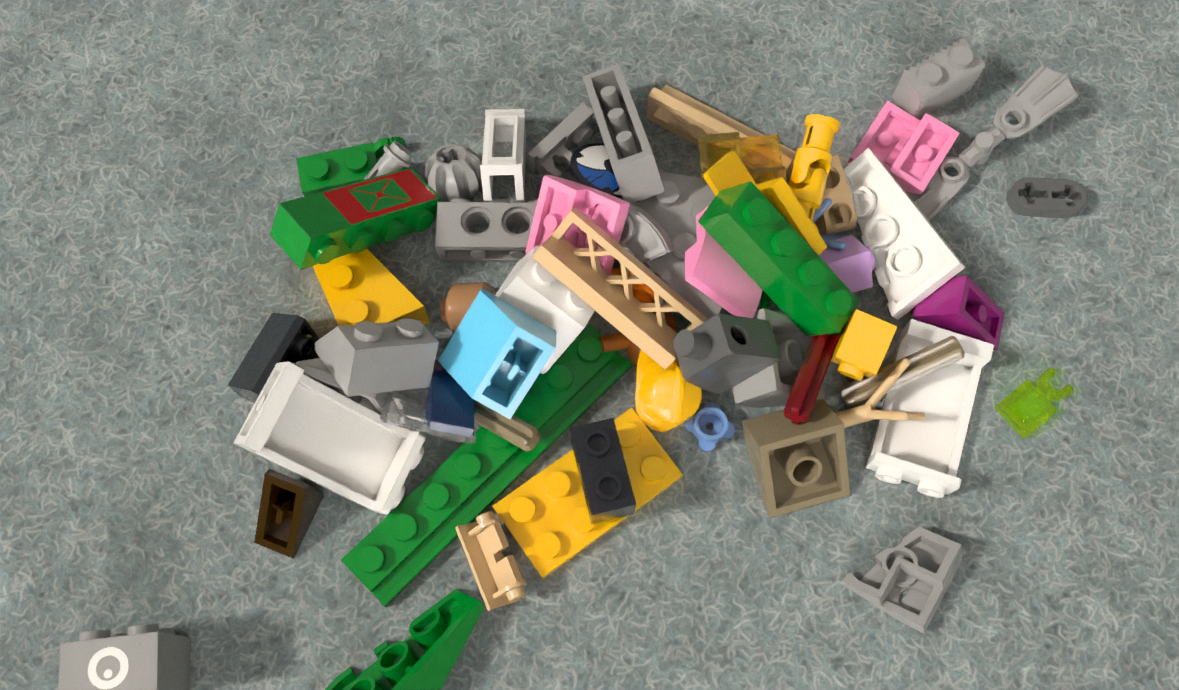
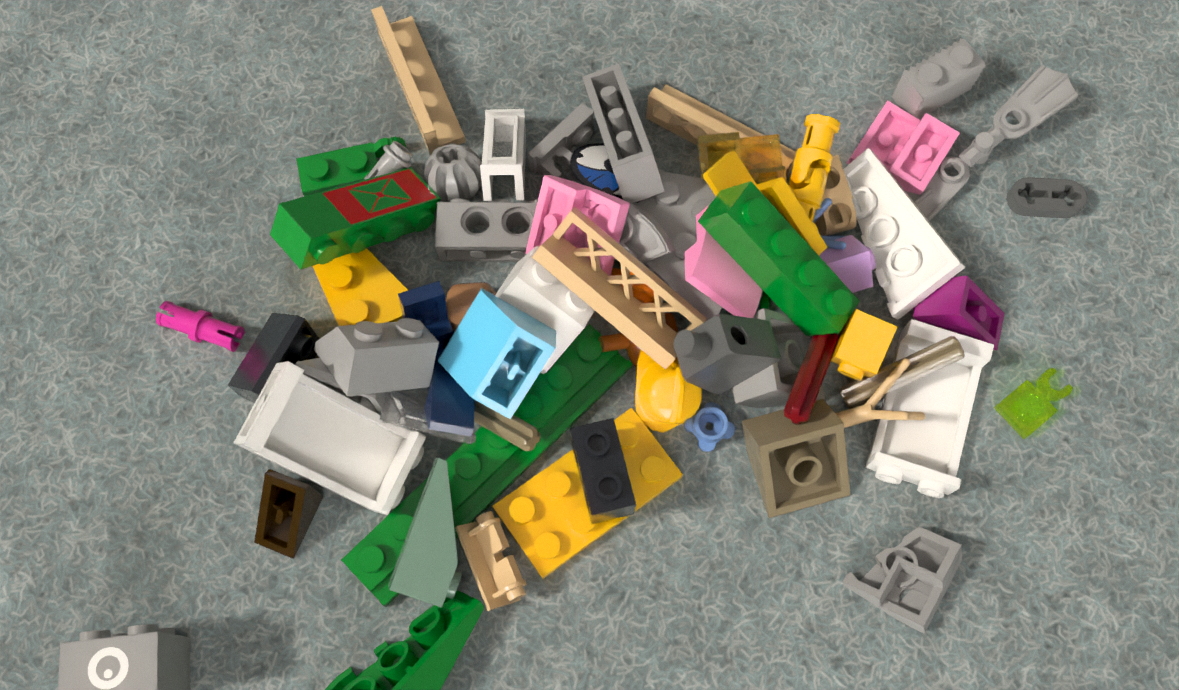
(199, 326): none -> dark pink pin
(419, 81): none -> tan fence
(428, 306): none -> dark blue slope
(429, 550): none -> sand green slope

